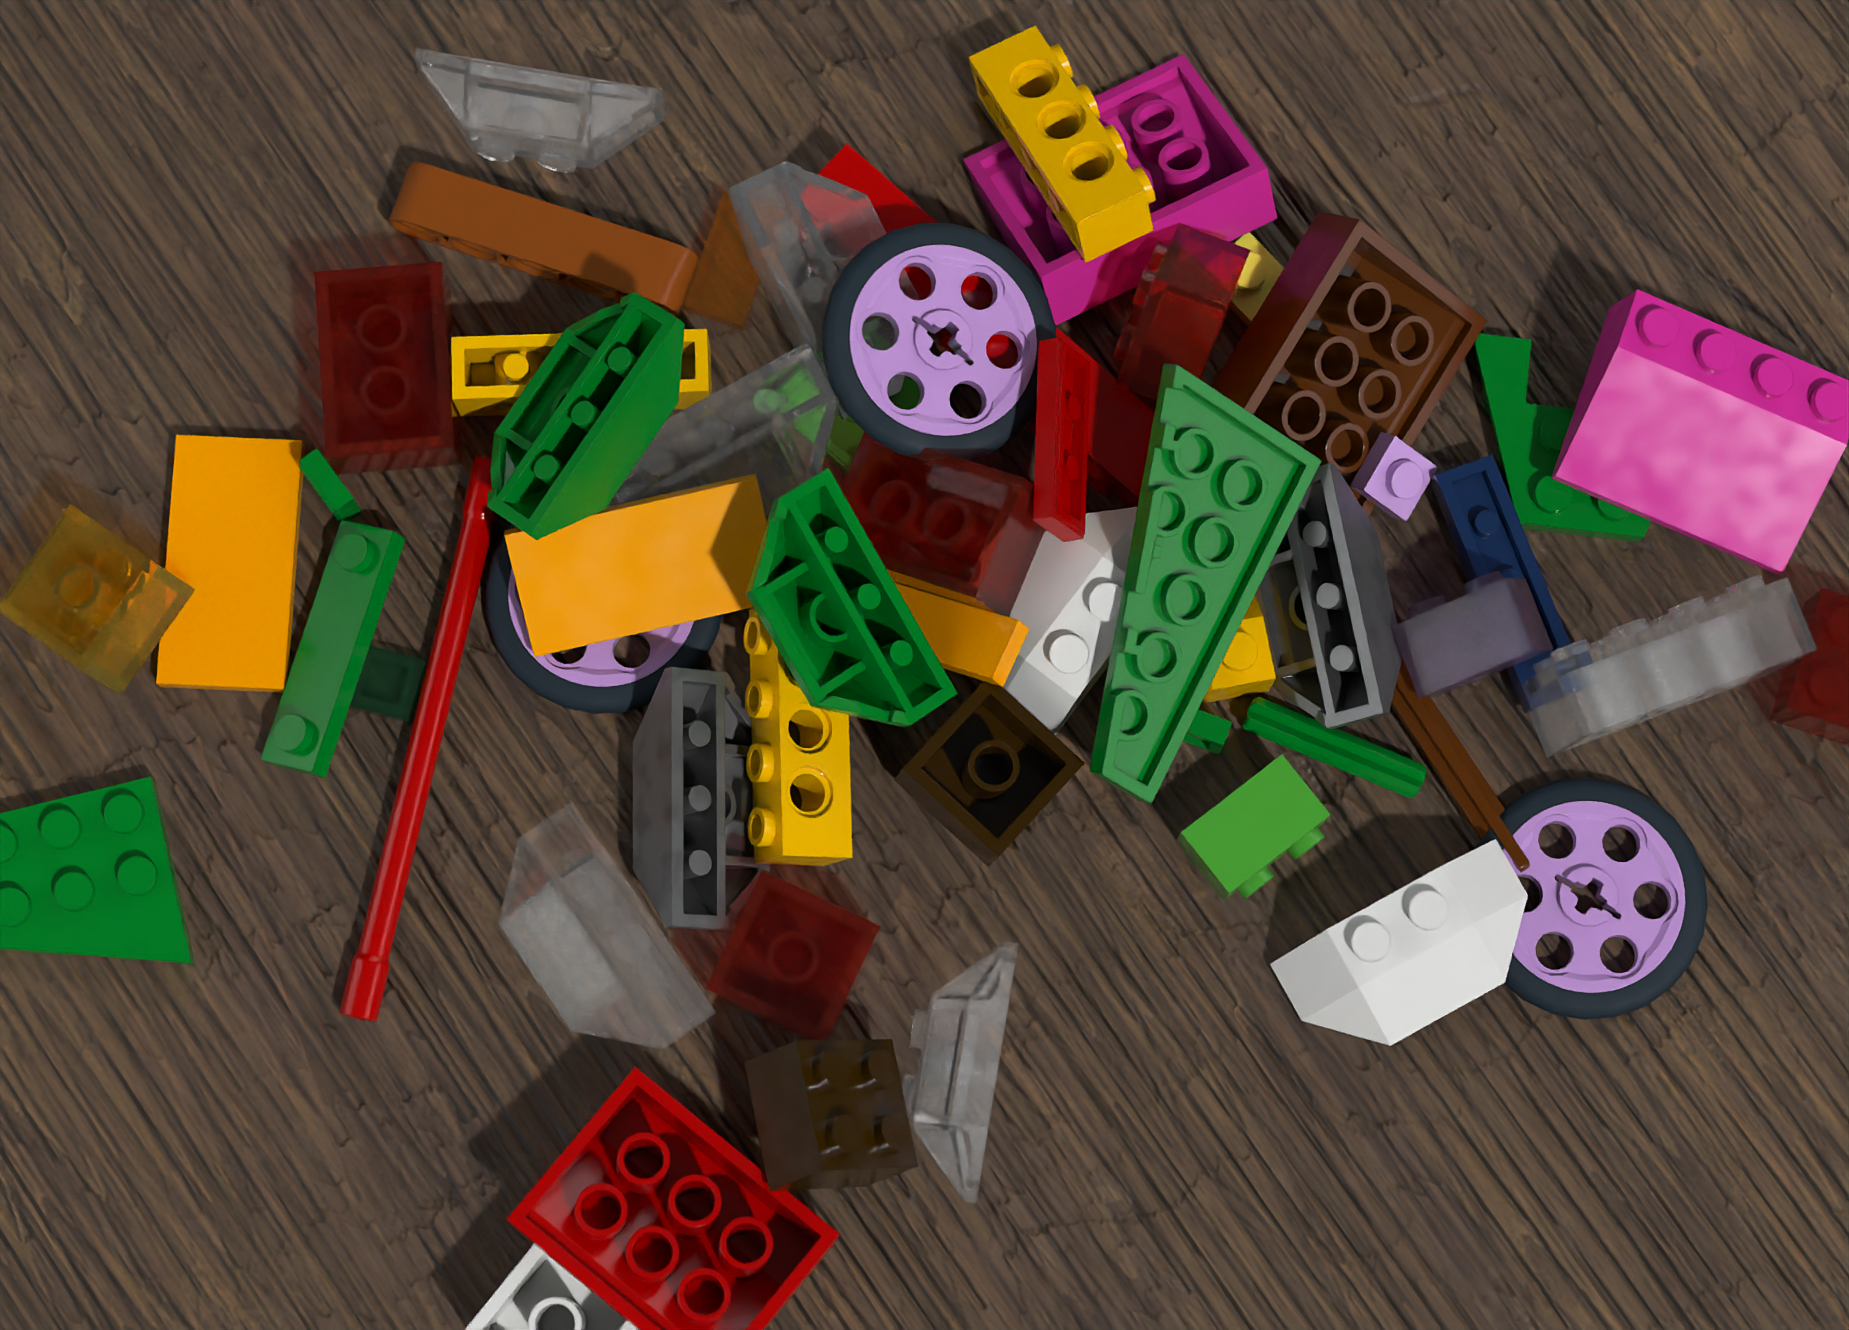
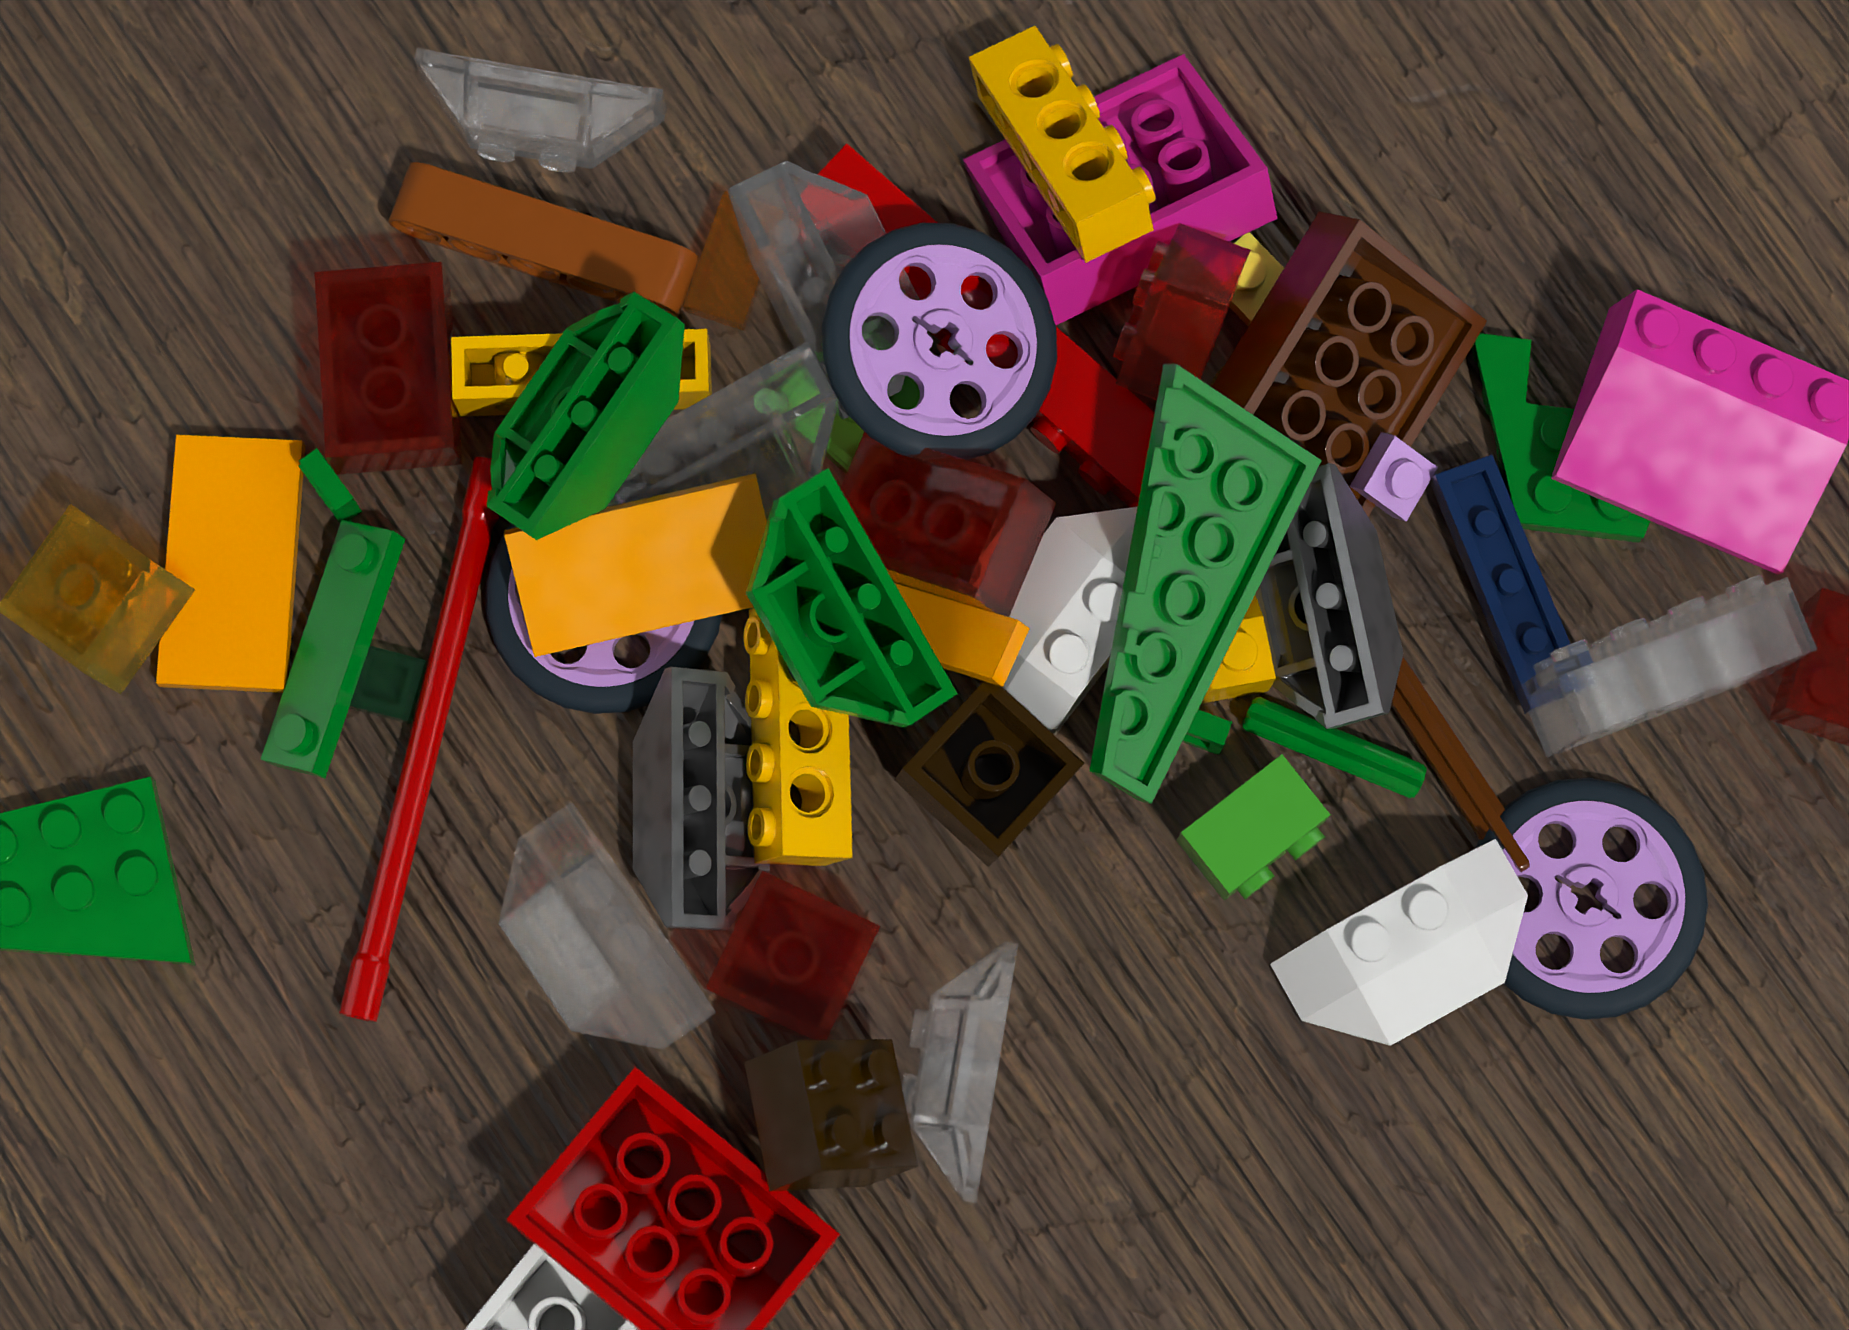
(1061, 440): red tile -> none
(1472, 635): clear purple brick -> none

